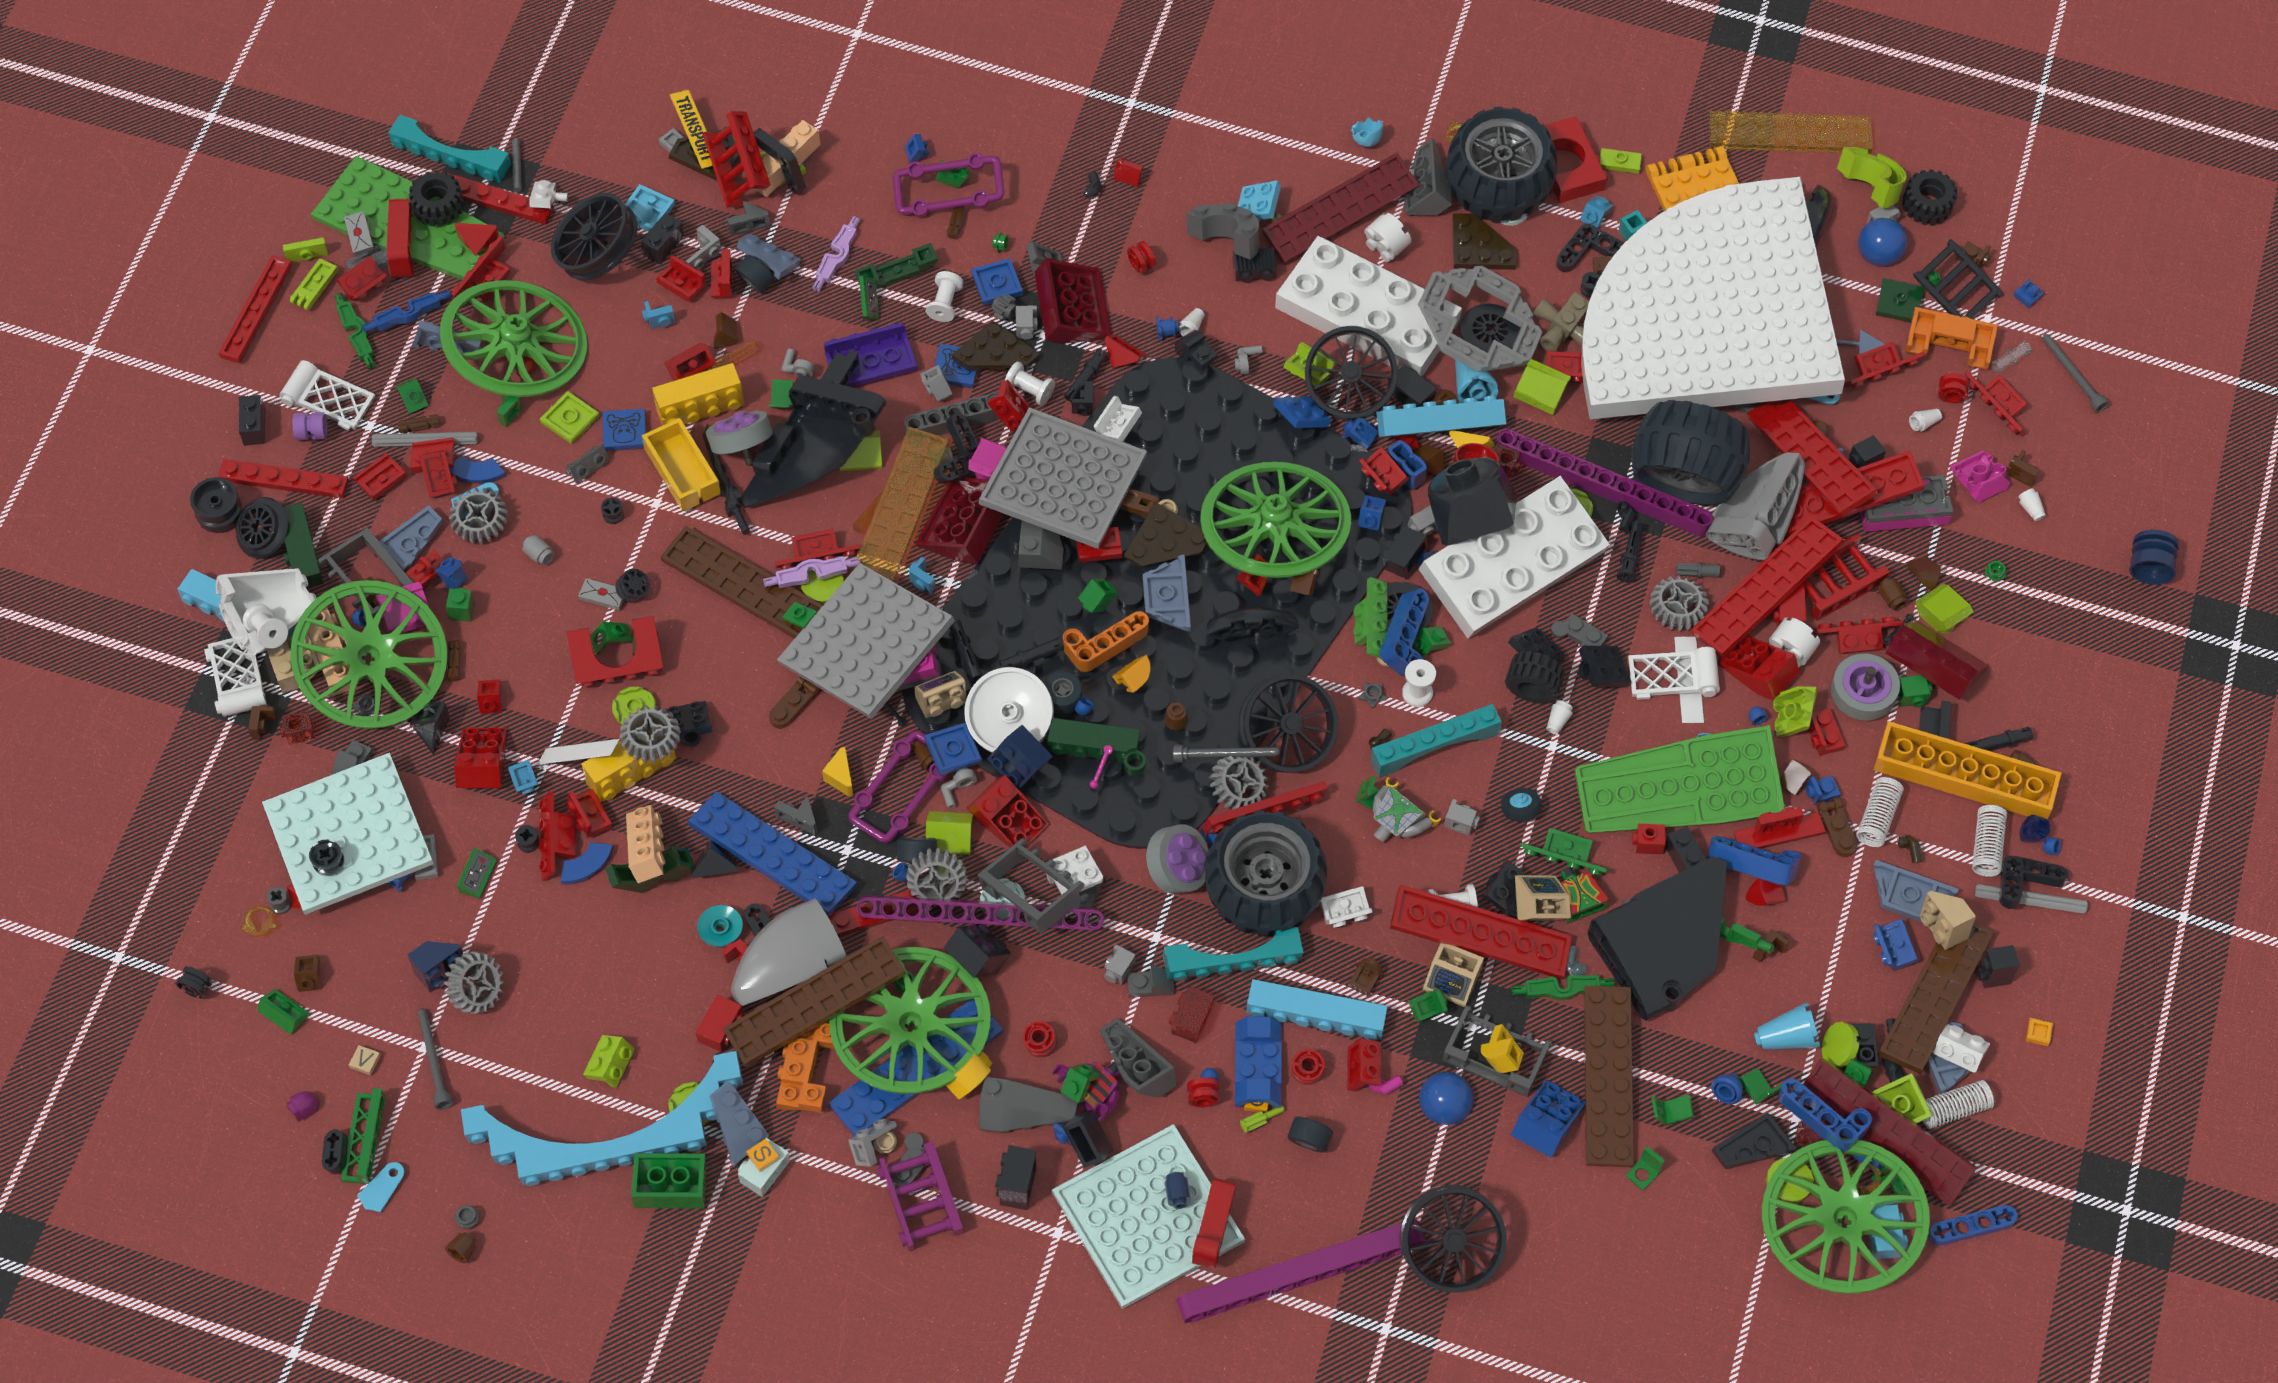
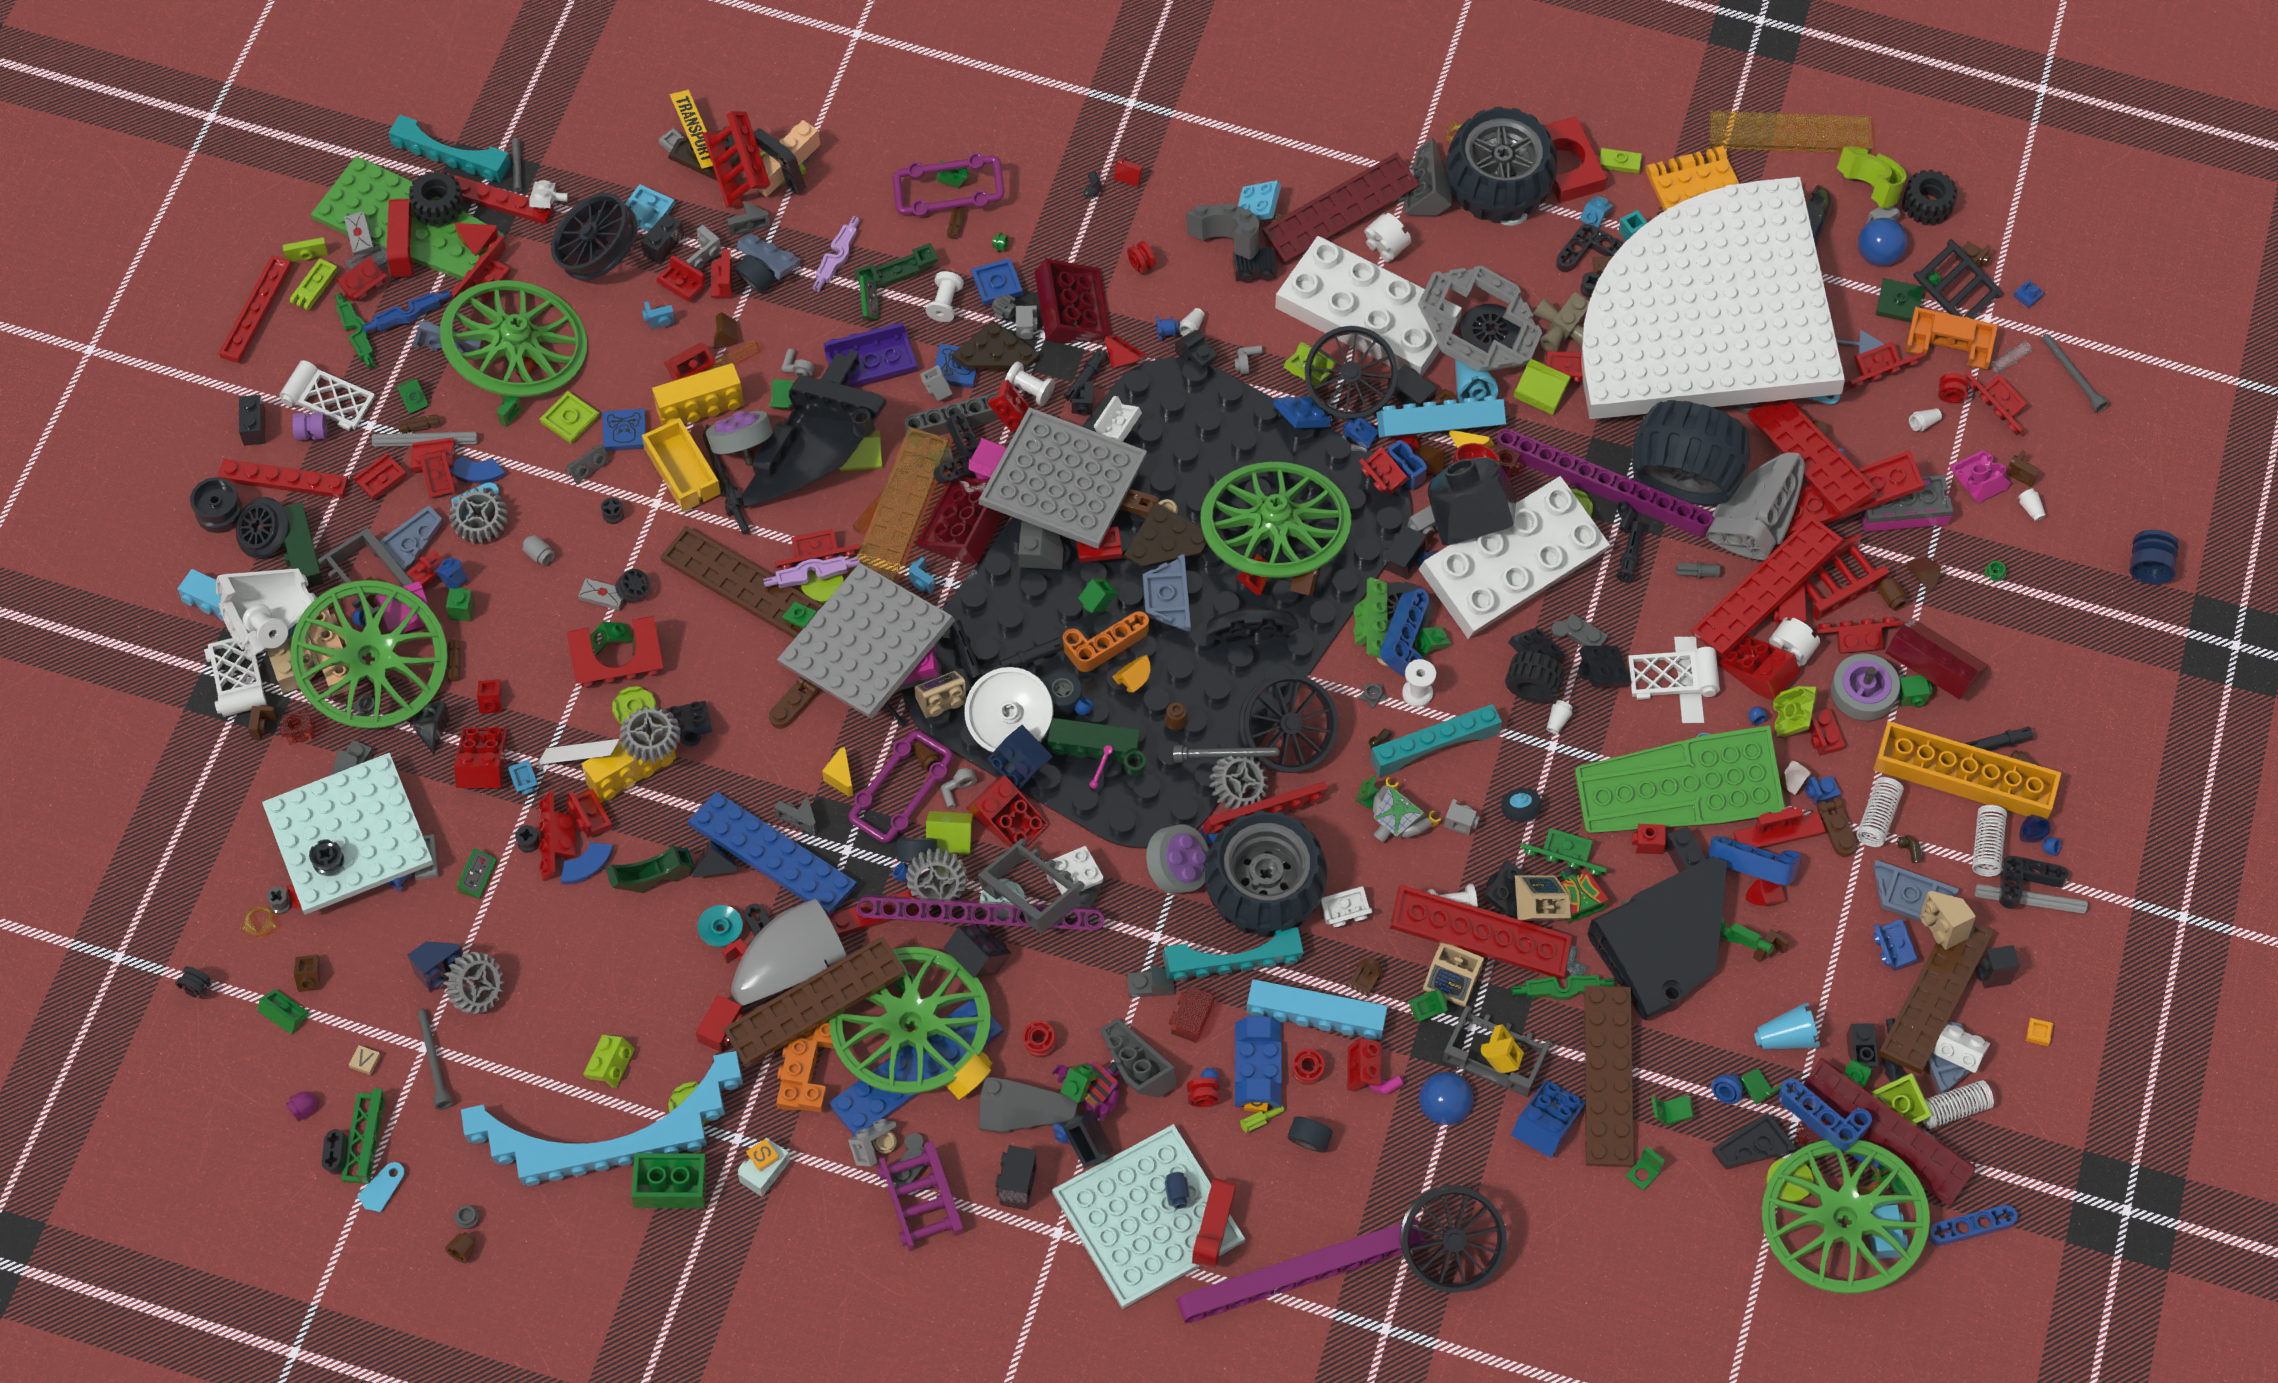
(645, 843): light nougat brick -> none
(738, 1123): sand blue wing -> none
(916, 148): blue tile -> none
(952, 749): blue tile -> none
(1038, 253): dark grey slope -> none
(1119, 965): light grey brick -> none
(1368, 132): medium azure hair -> none
(1371, 512): blue bracket -> none
(1479, 245): dark brown plate -> none
(1683, 596): light grey gear -> none
(1840, 1044): lime tile -> none
(1866, 452): black brick -> none
(1886, 640): black hinge -> none
(1936, 720): black panel -> none
(1943, 608): lime slope -> none

